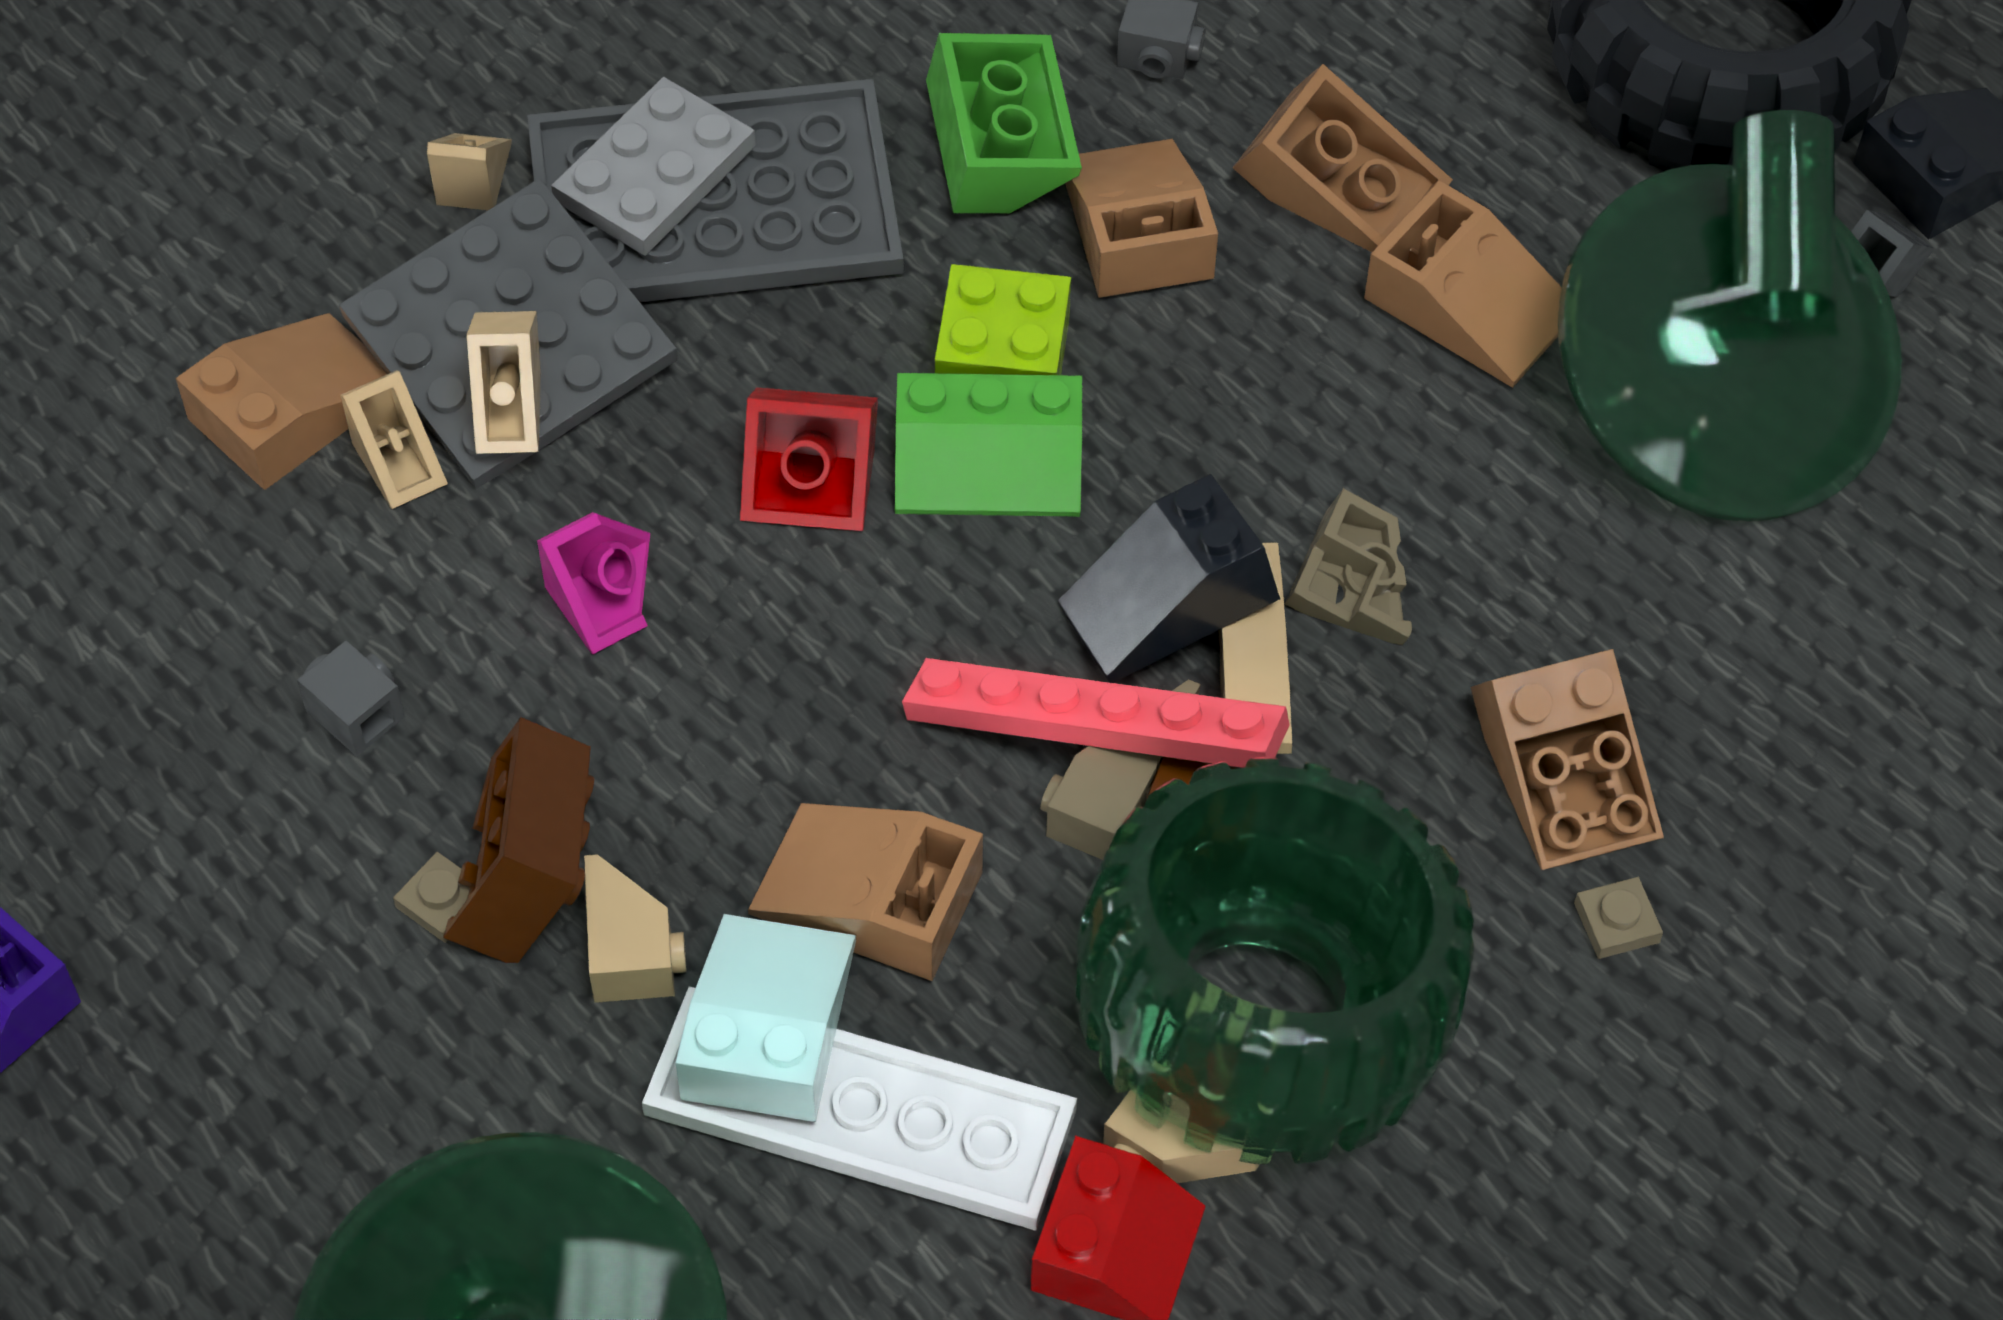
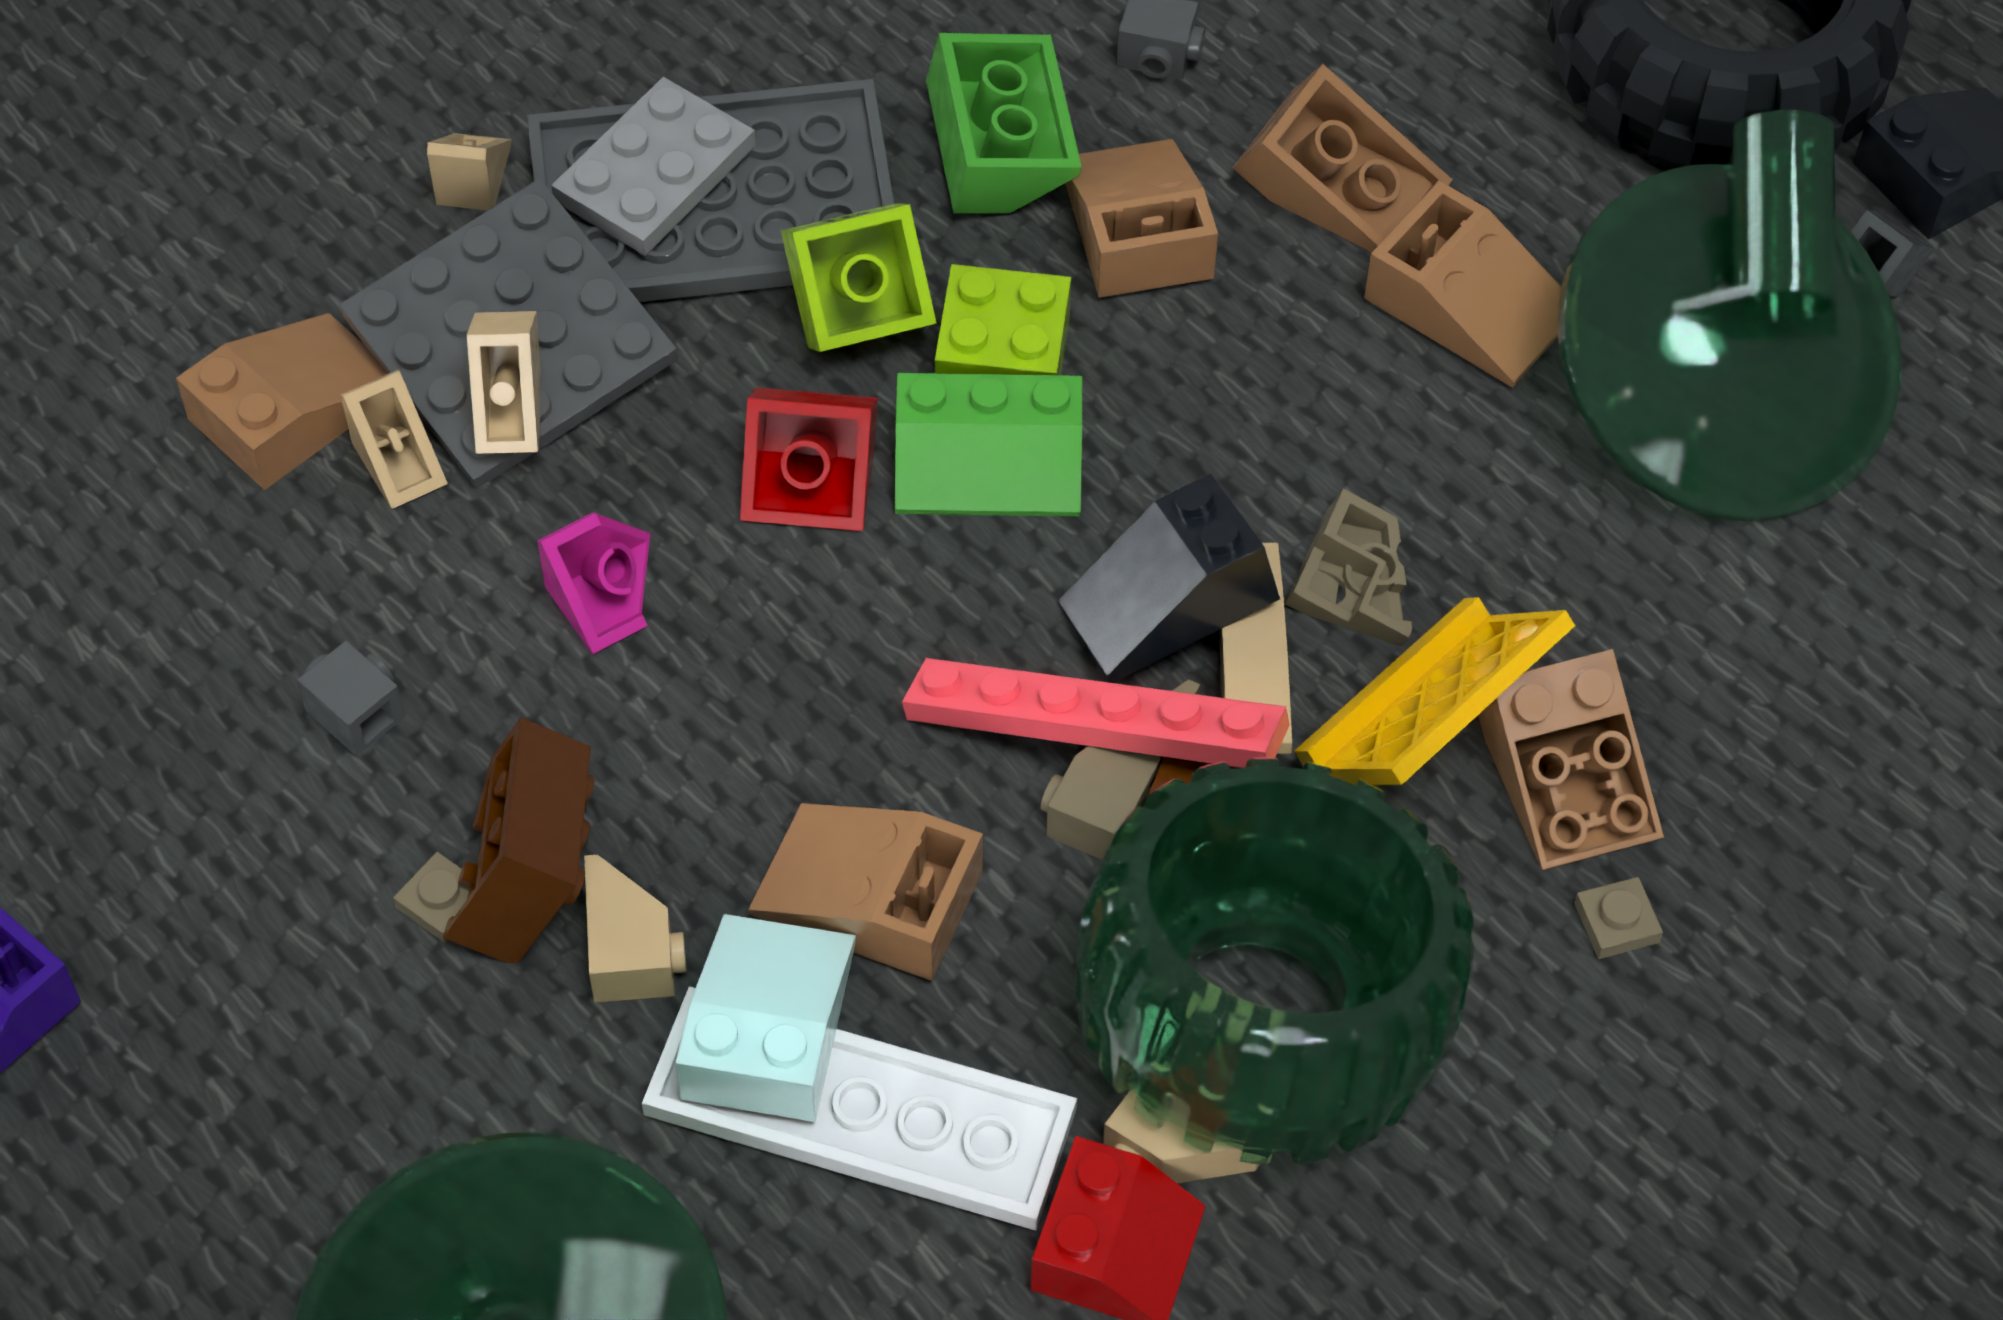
(858, 277): none -> lime brick
(1431, 692): none -> yellow fence

